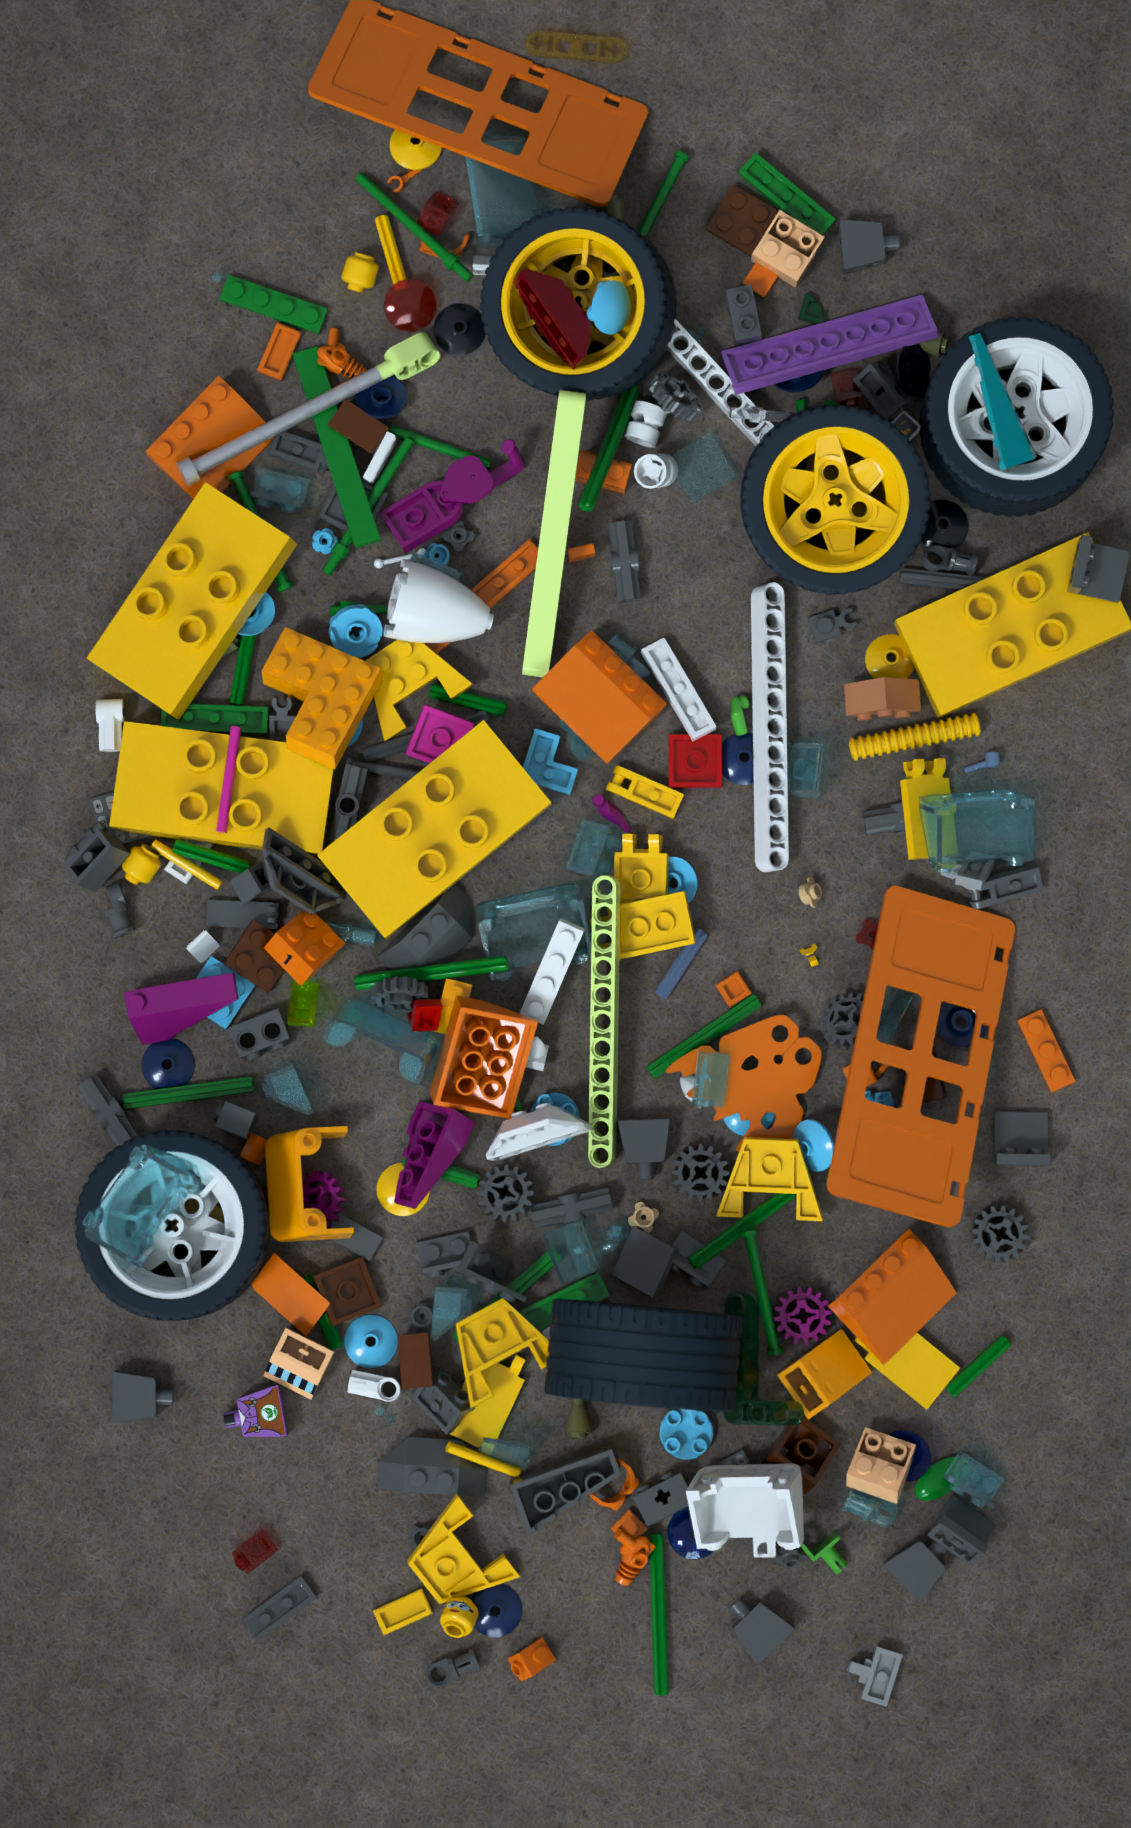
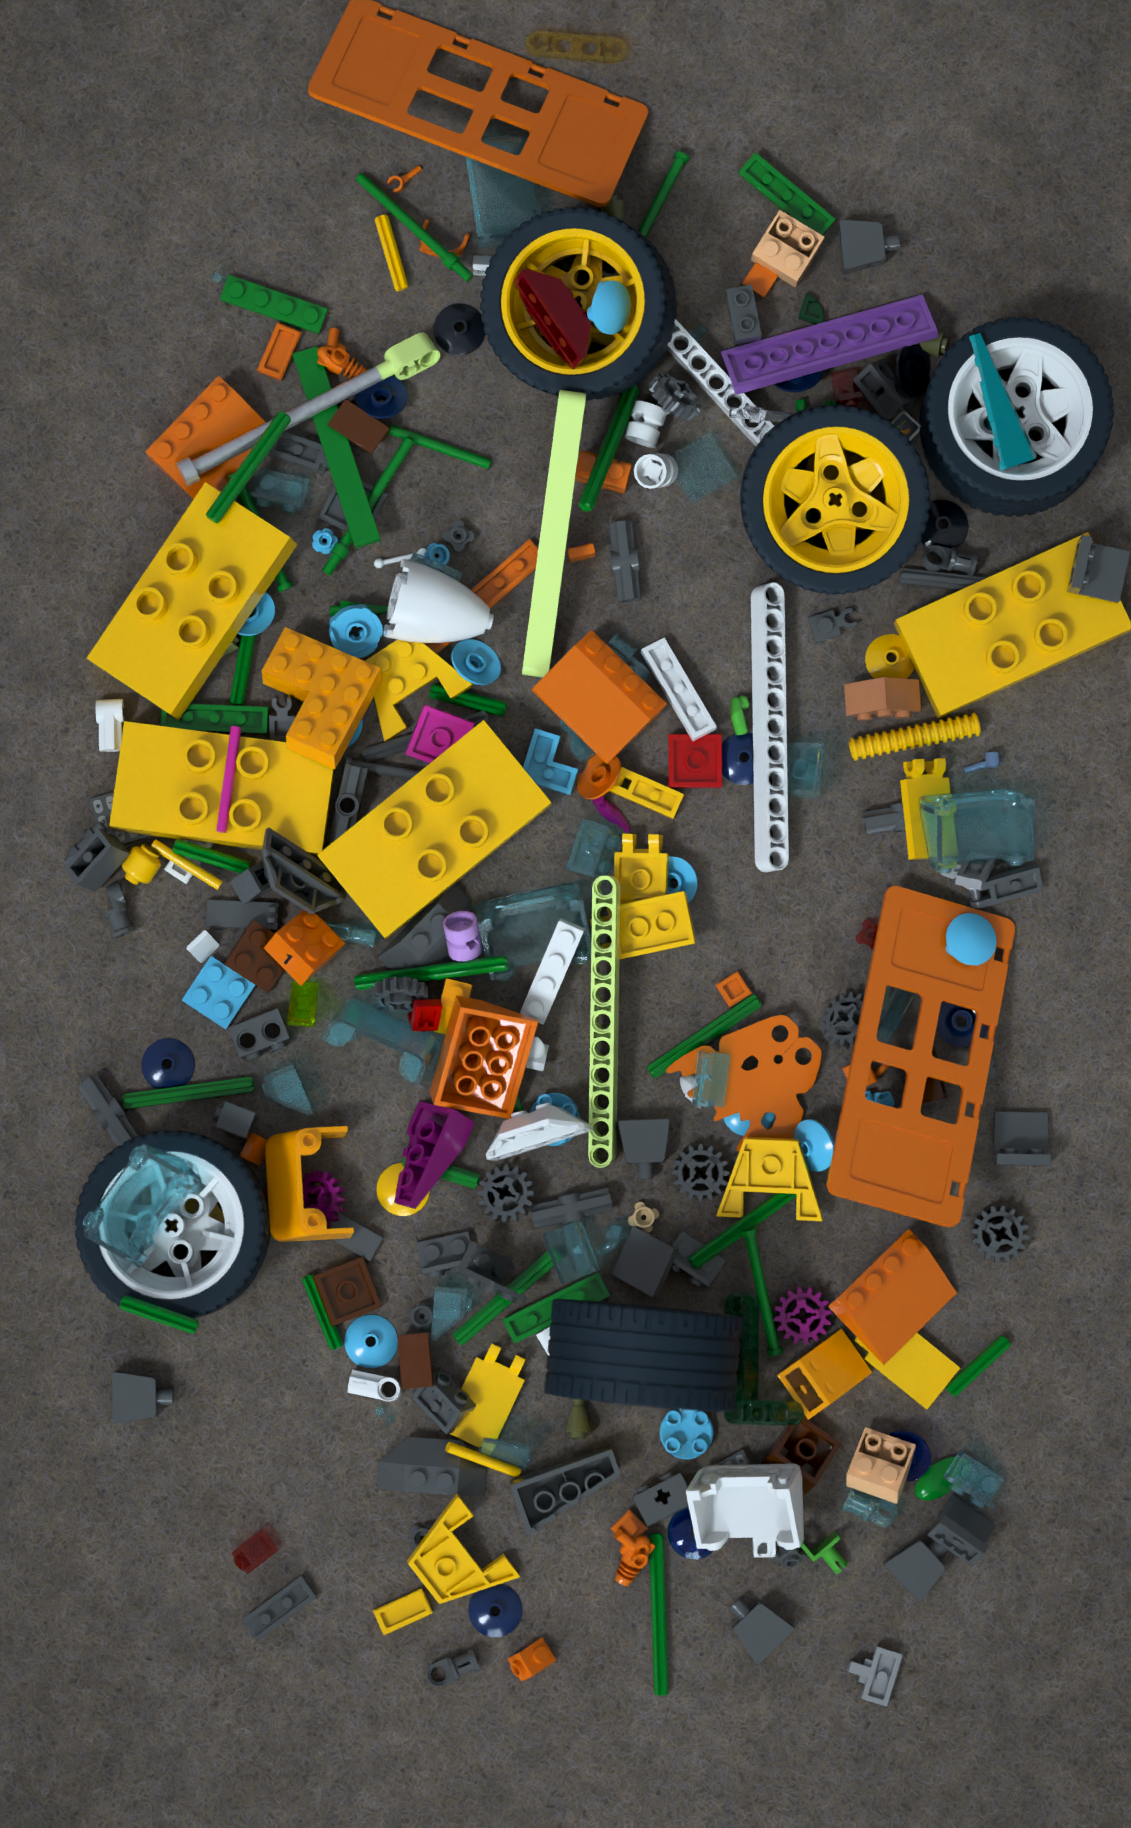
(159, 1314): none -> green axle
(170, 1008): magenta wedge -> none
(248, 467): none -> green axle
(259, 1414): torso -> none
(290, 1294): orange sticker -> none
(298, 1363): light nougat slope -> none
(360, 272): yellow head -> none
(380, 458): white tile -> none
(410, 305): clear red dish -> none
(411, 155): yellow dish -> none
(437, 212): clear red bracket -> none
(442, 502): magenta plate -> none
(459, 1617): yellow head -> none
(462, 936): none -> lavender wheel
(476, 662): none -> medium azure dish
(492, 1337): yellow wing -> none
(598, 777): none -> orange dish
(617, 1500): orange cap -> none
(680, 965): sand blue axle -> none
(741, 220): reddish brown plate -> none
(810, 892): tan plate -> none
(813, 960): yellow piece -> none
(970, 939): none -> medium azure dish
(1046, 1051): orange plate -> none

